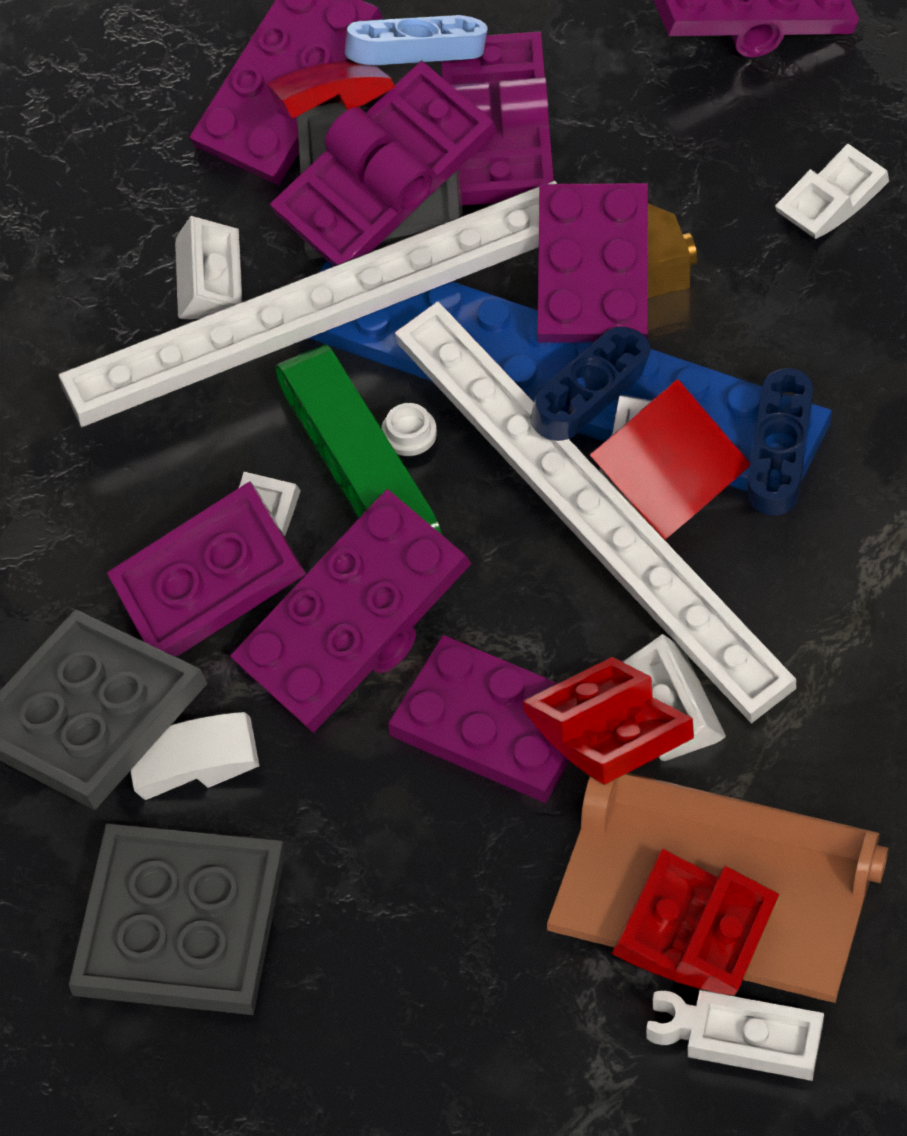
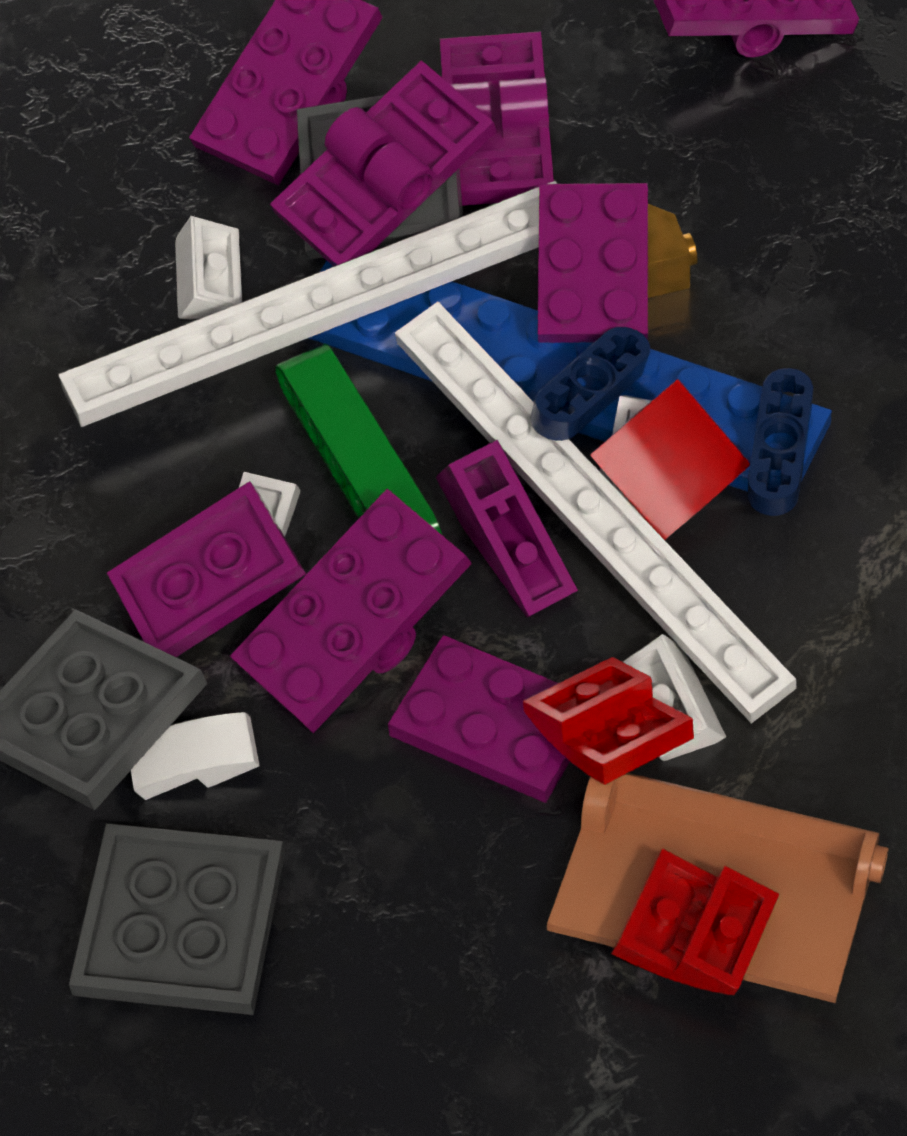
(345, 81): red slope -> none
(409, 429): white plate -> none
(415, 40): light blue beam -> none
(506, 528): none -> magenta slope
(741, 1032): white plate -> none
(835, 194): white slope -> none

